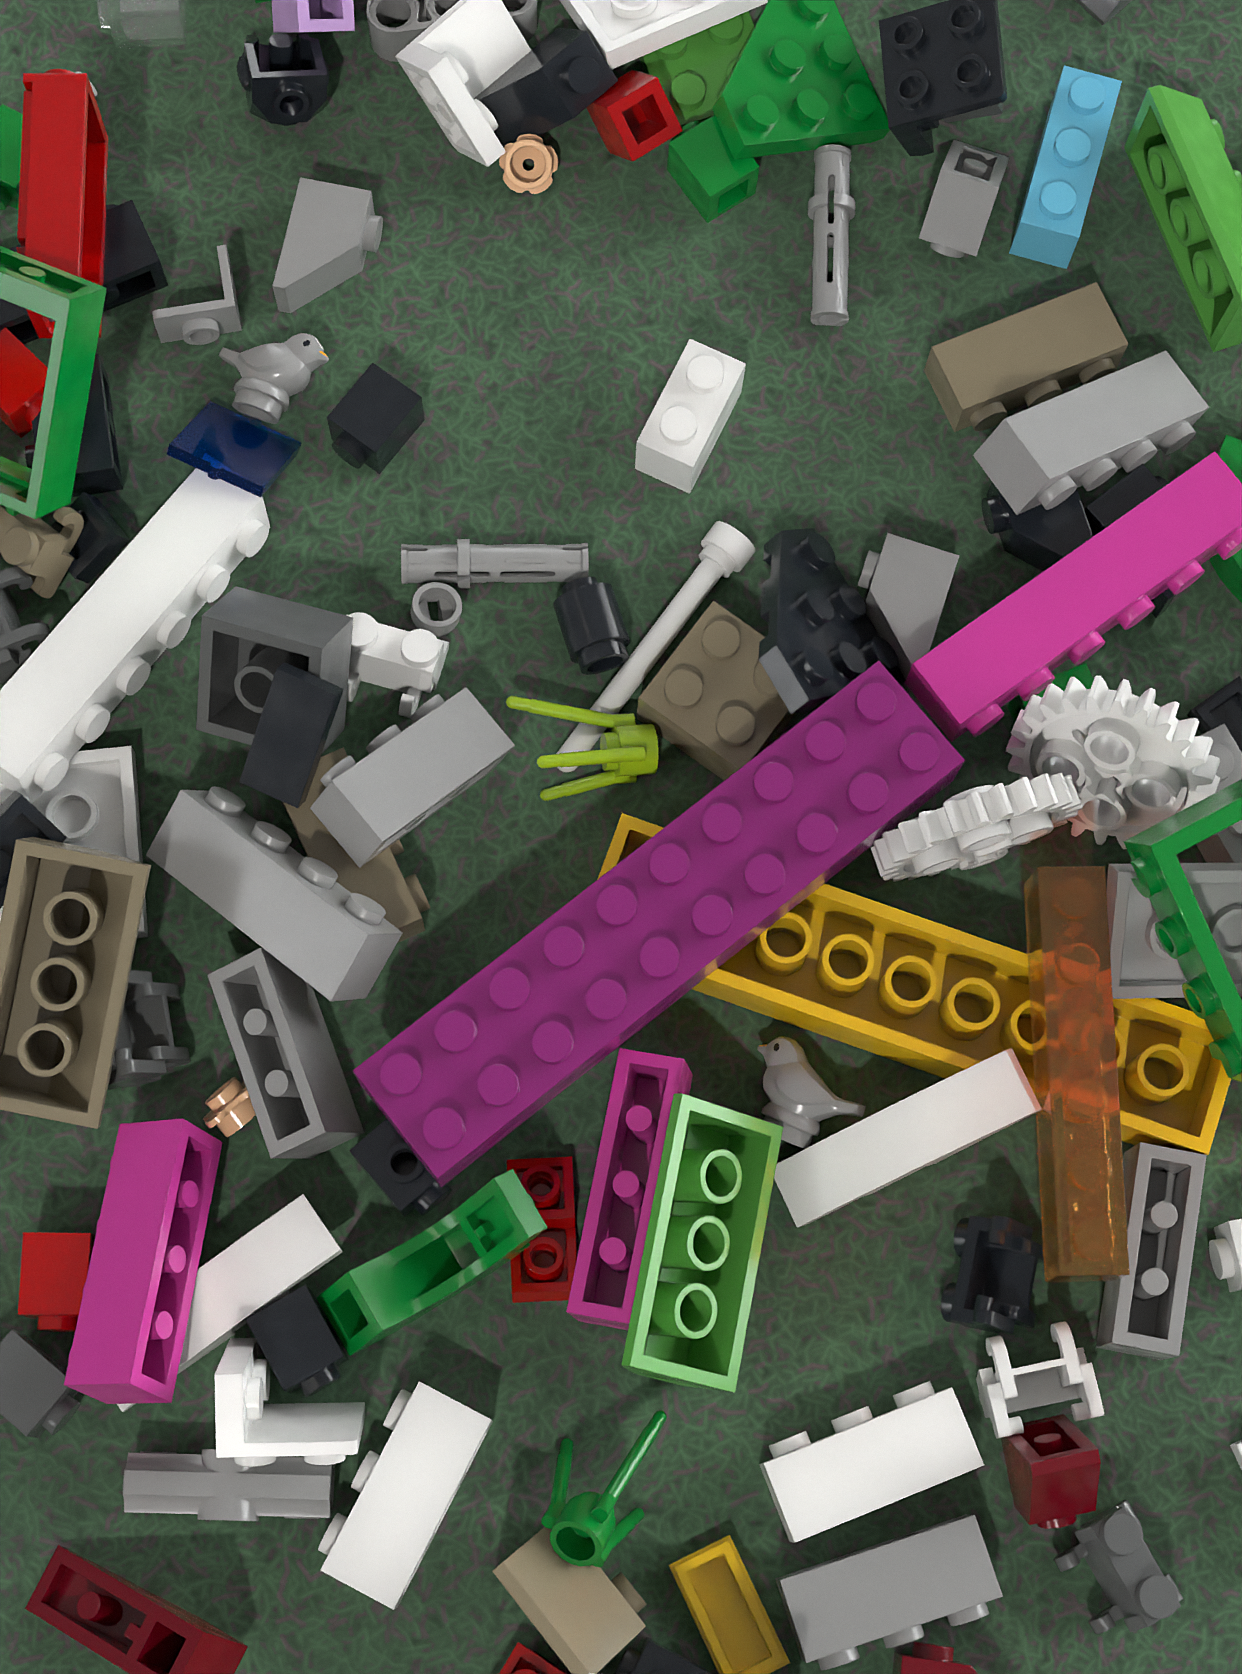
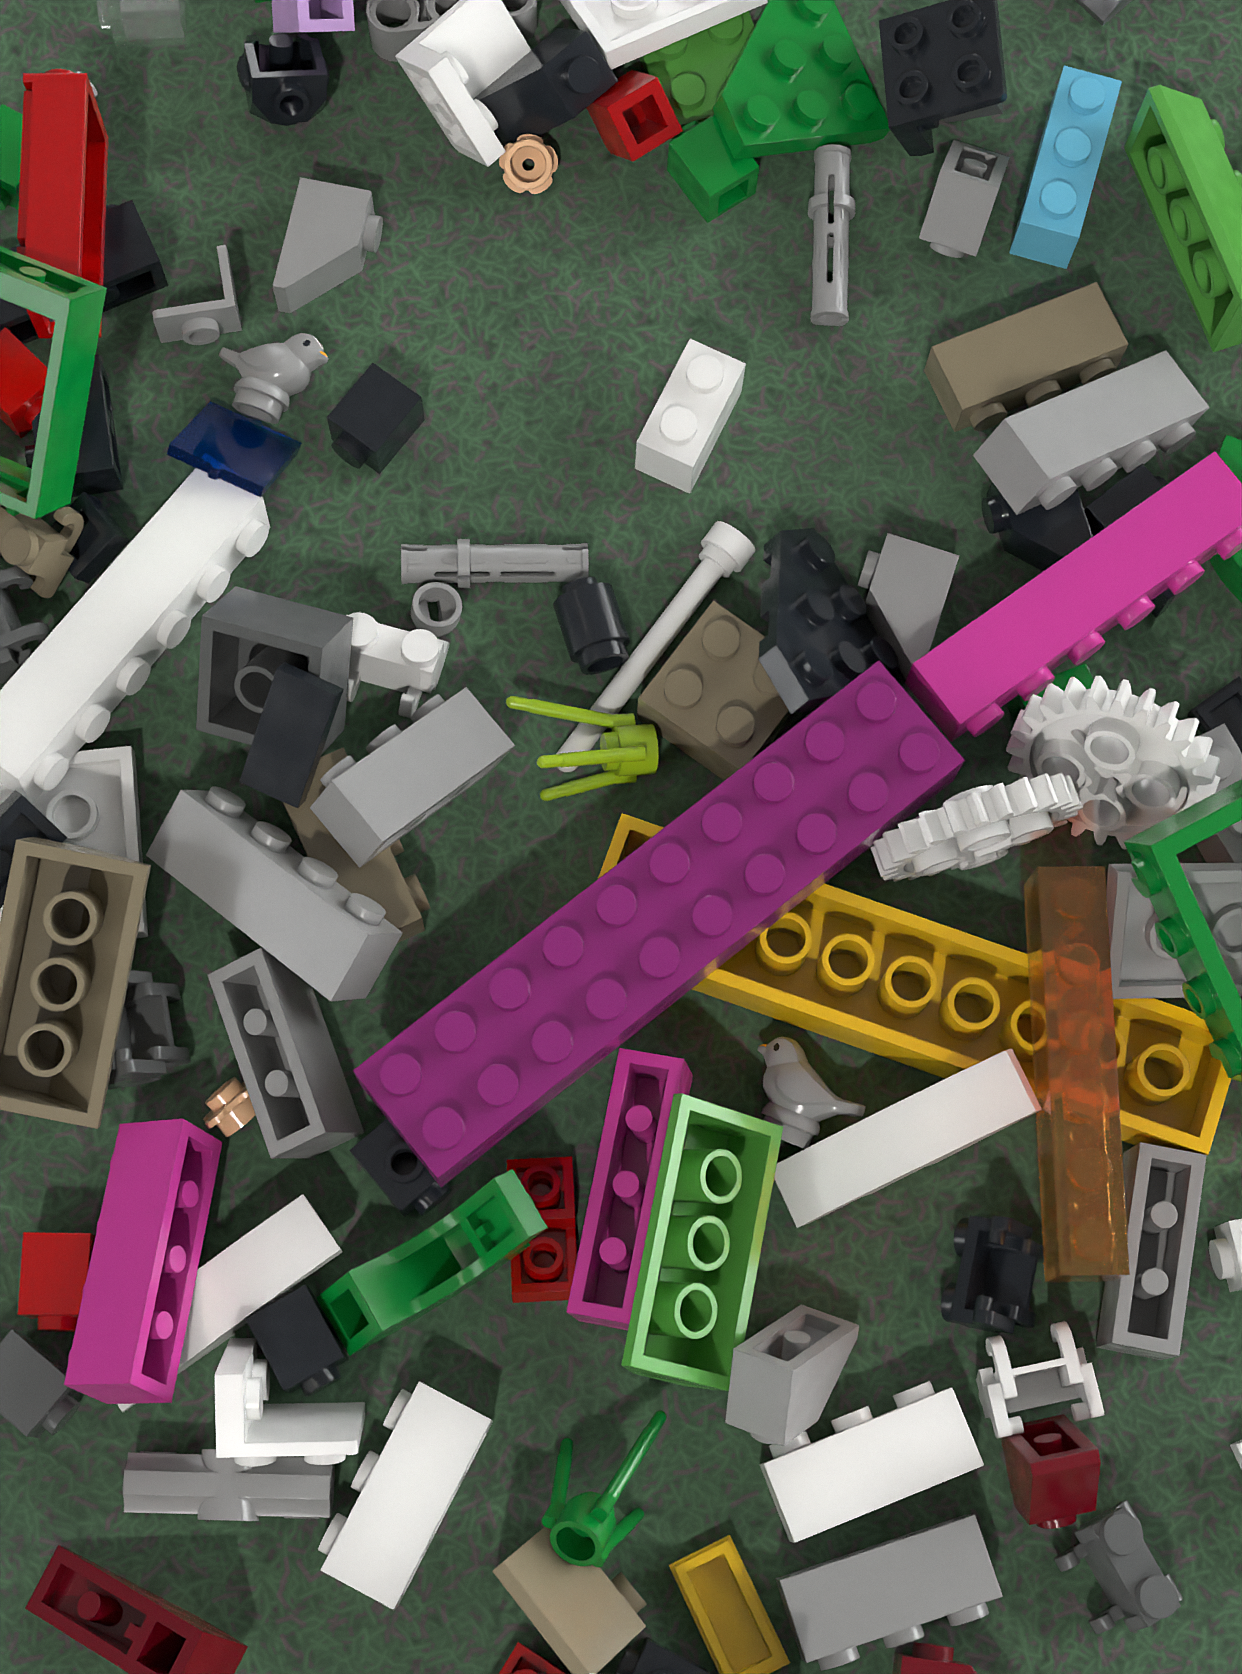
(787, 1374): none -> light grey slope

